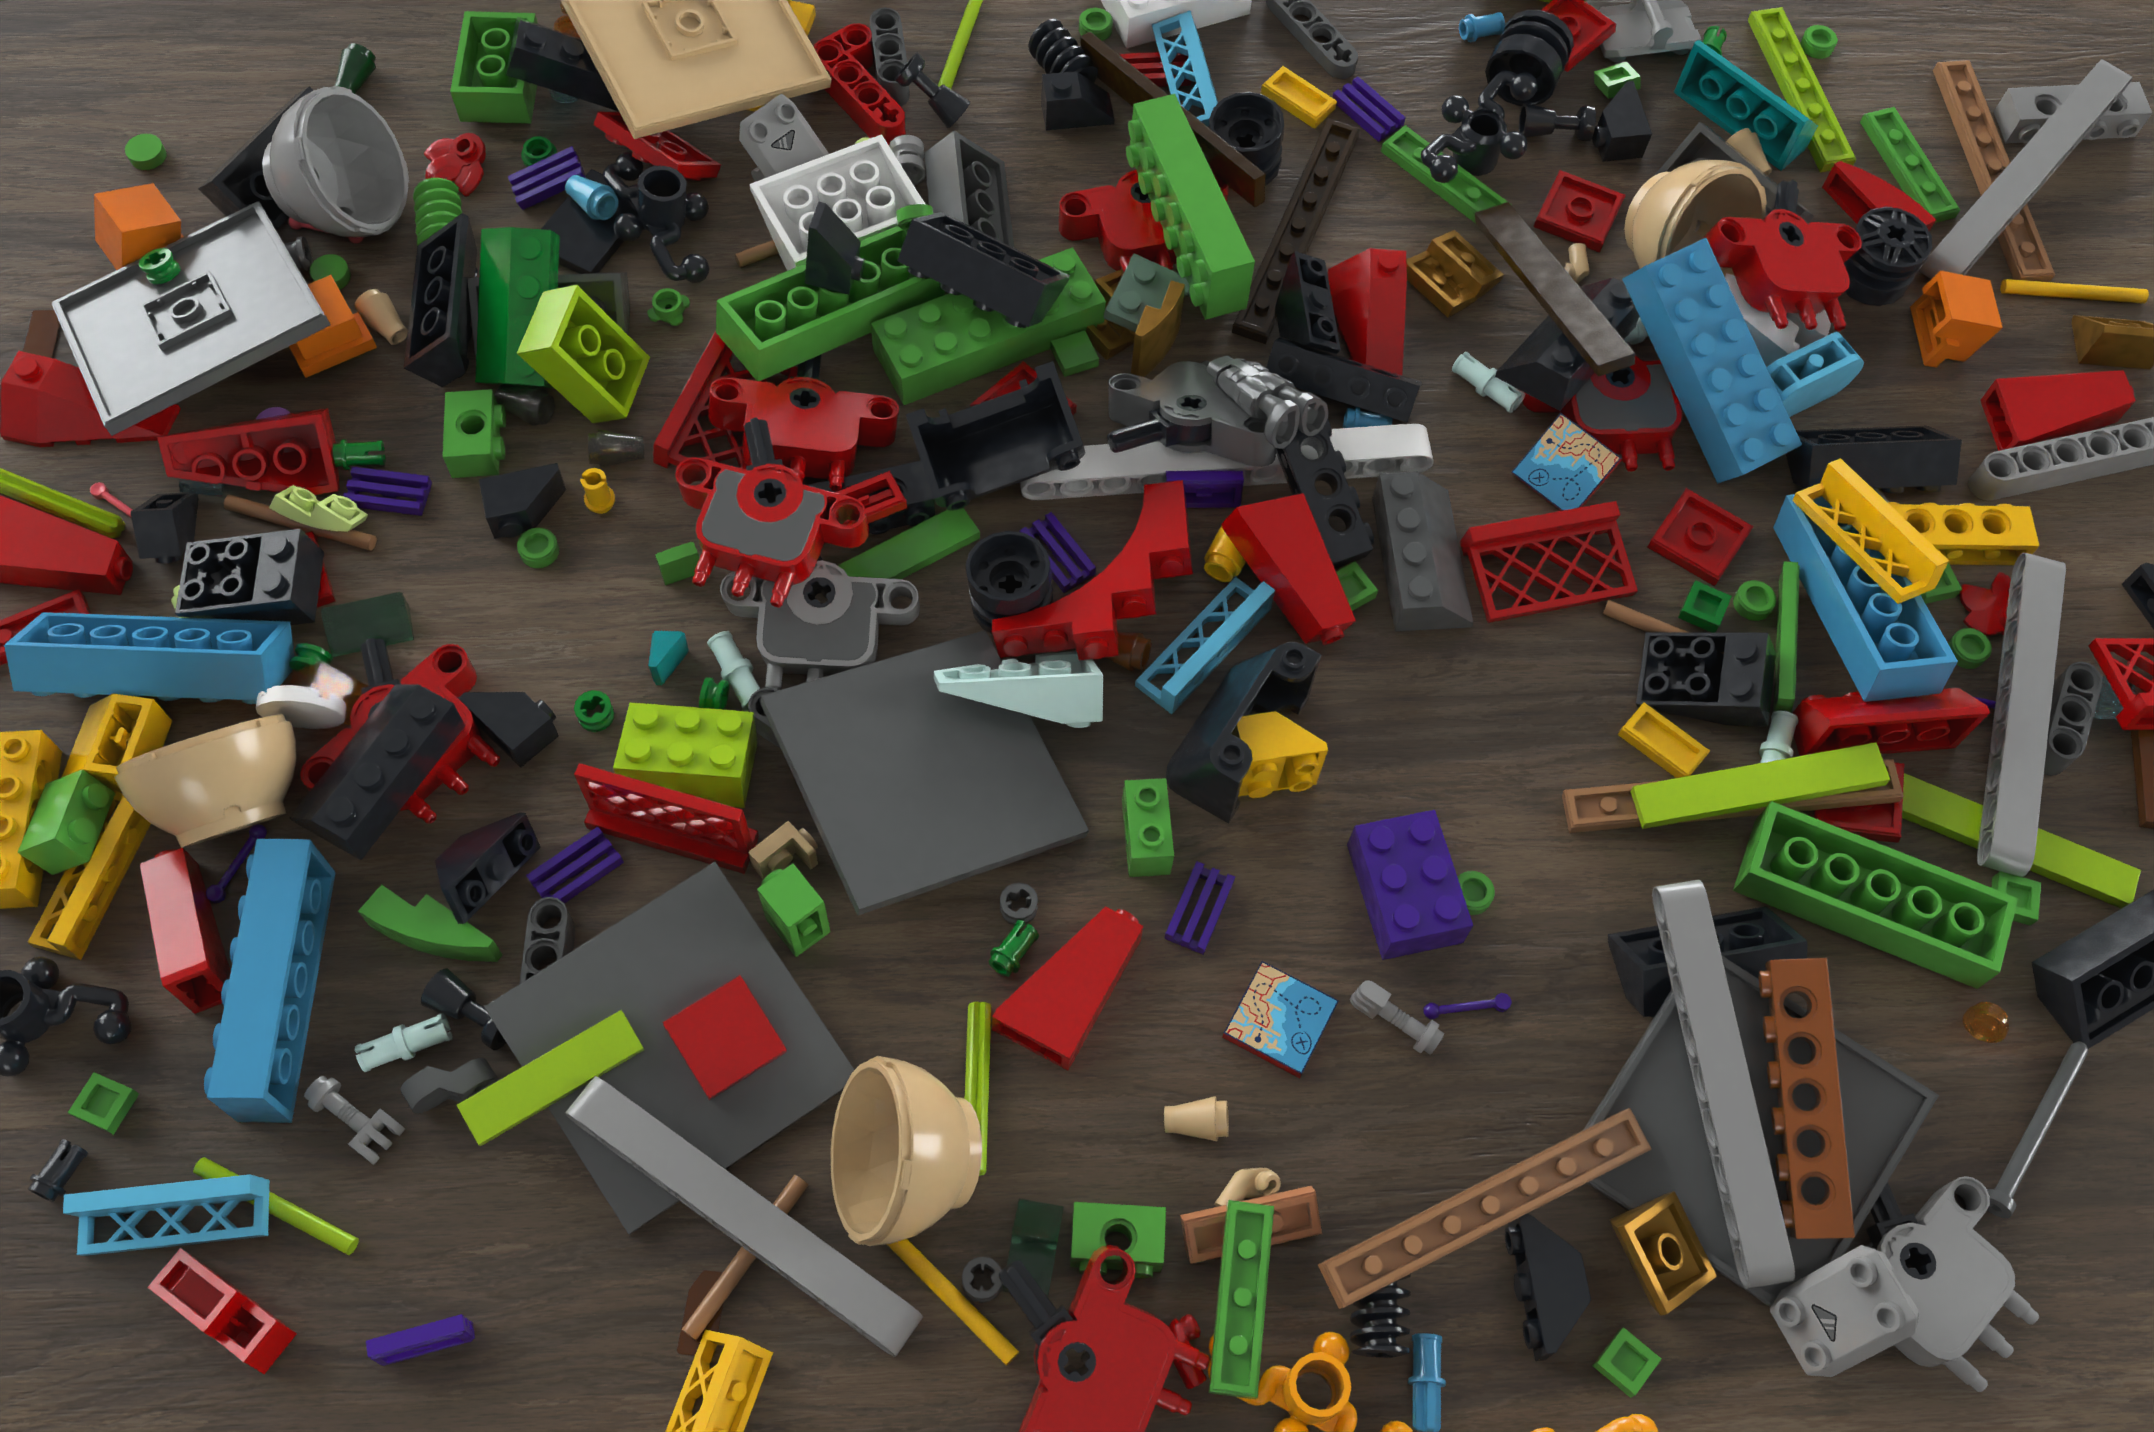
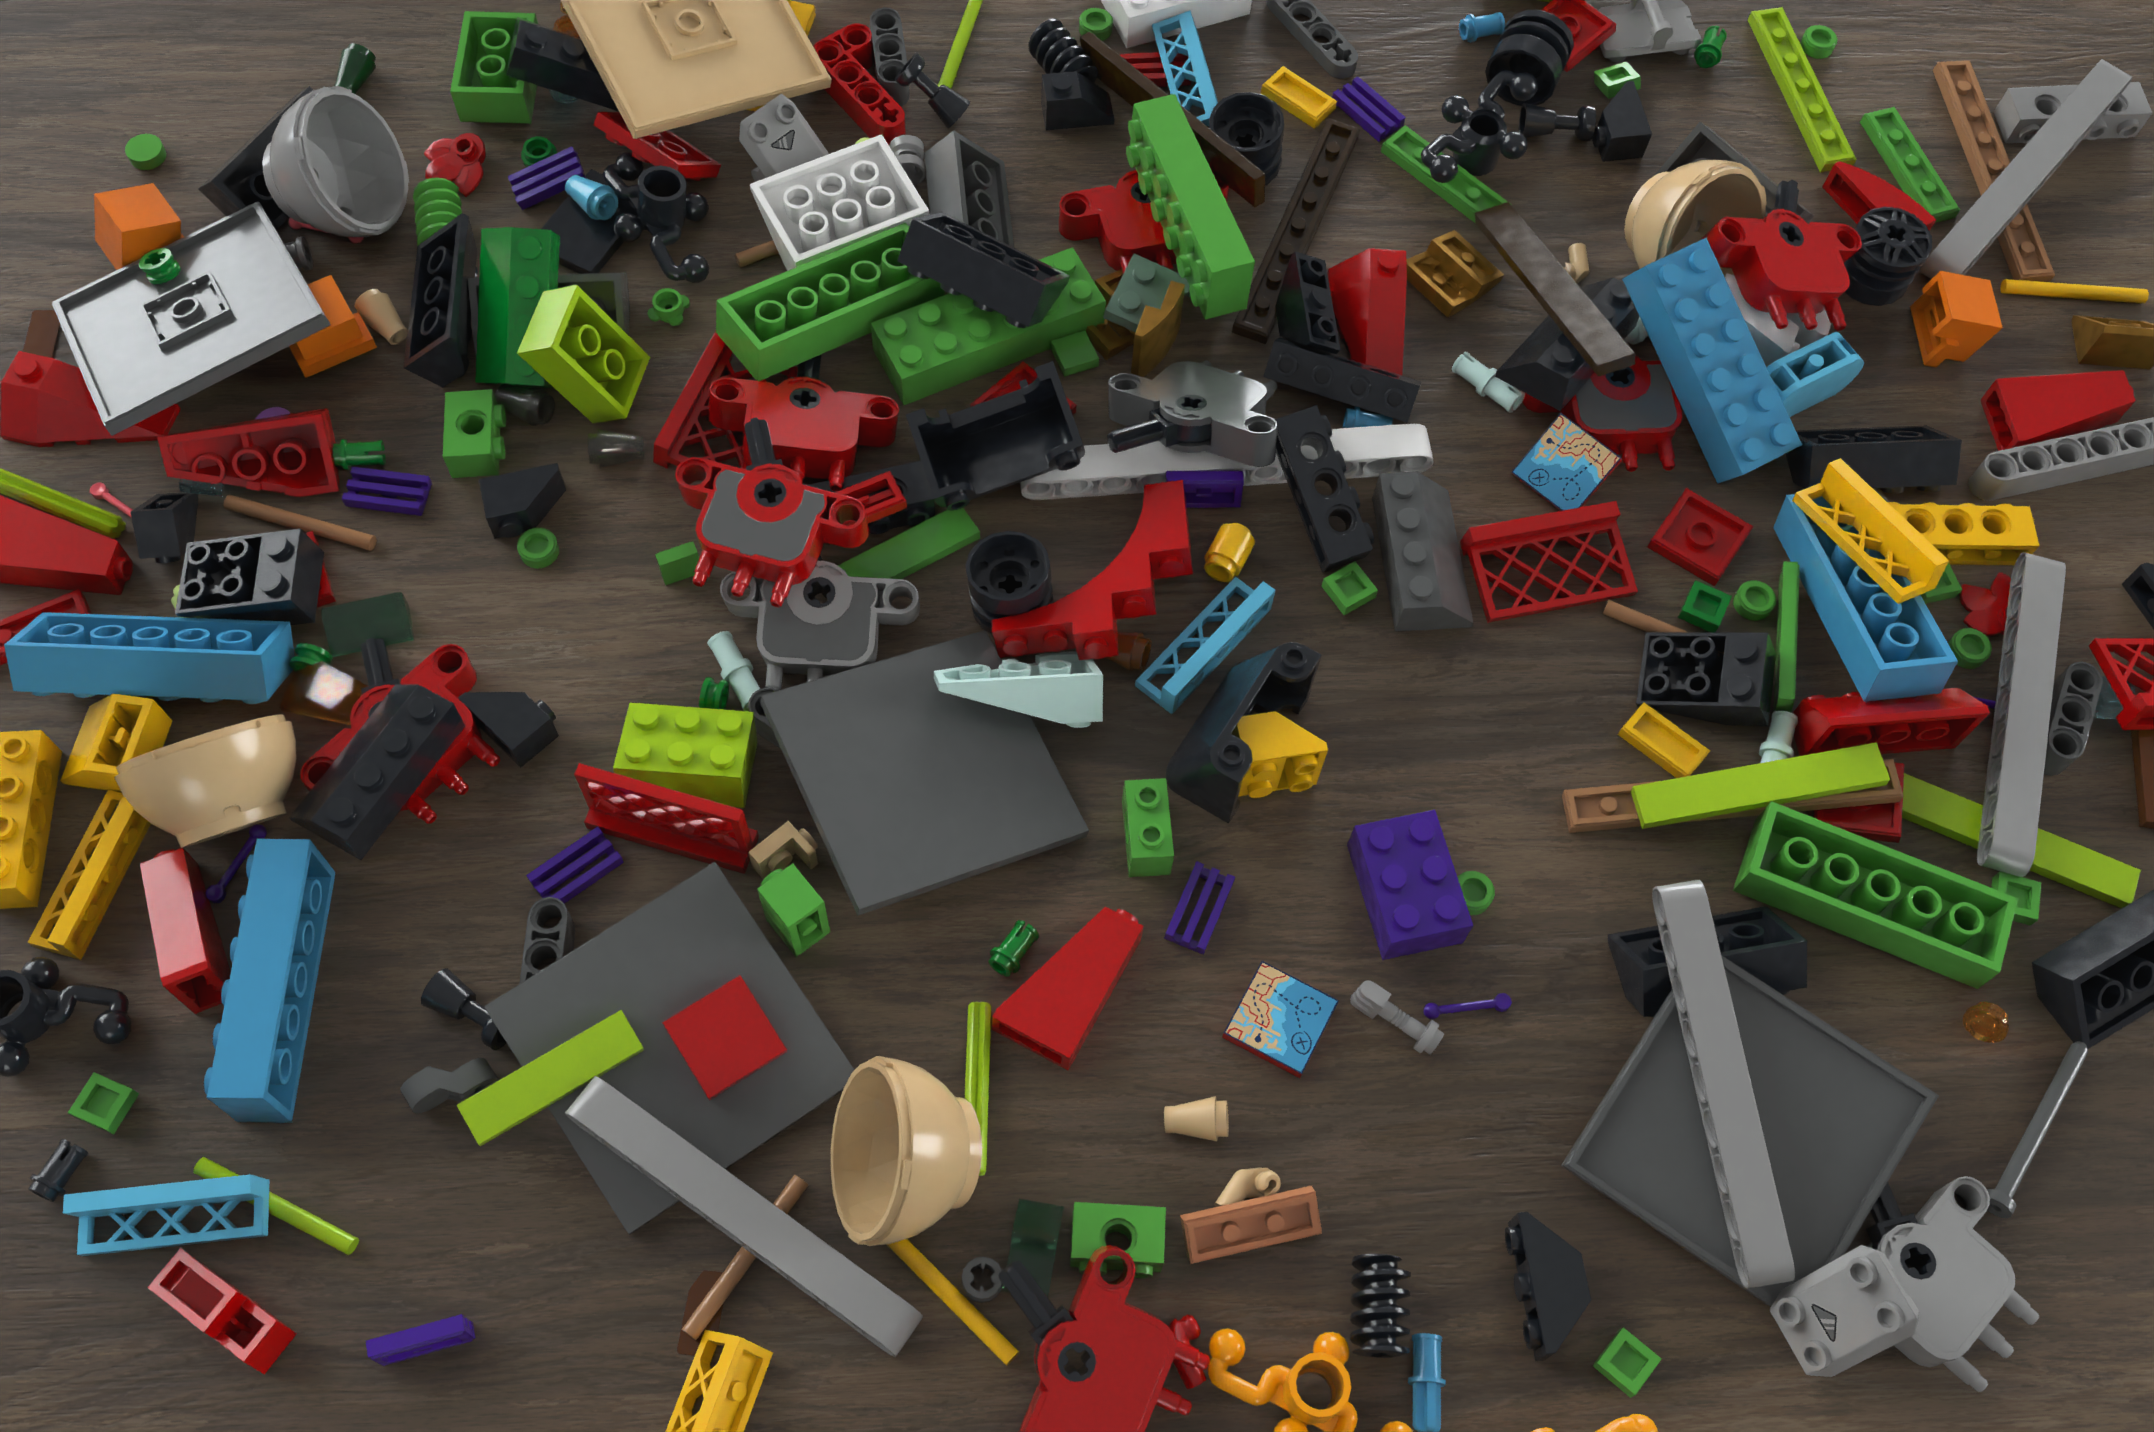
(67, 822): bright green brick -> none
(302, 706): white tile -> none
(324, 1094): light grey hinge -> none
(331, 265): bright green tile -> none
(331, 514): yellowish green slope -> none
(403, 1042): light aqua pin -> none
(427, 927): bright green slope -> none
(484, 862): black slope -> none
(590, 700): green bush -> none
(598, 495): yellow pin -> none
(666, 653): teal slope -> none
(832, 252): black slope -> none
(909, 212): bright green tile -> none
(1014, 892): dark grey bush -> none
(1088, 568): dark purple tile -> none
(1241, 1300): bright green tile -> none
(1270, 396): dark grey piece -> none
(1289, 555): red slope -> none
(1483, 1208): medium nougat tile -> none
(1579, 210): red tile -> none
(1664, 1251): pearl gold slope -> none
(1740, 102): teal slope -> none
(1750, 147): tan cone -> none
(1833, 1214): dark orange brick -> none

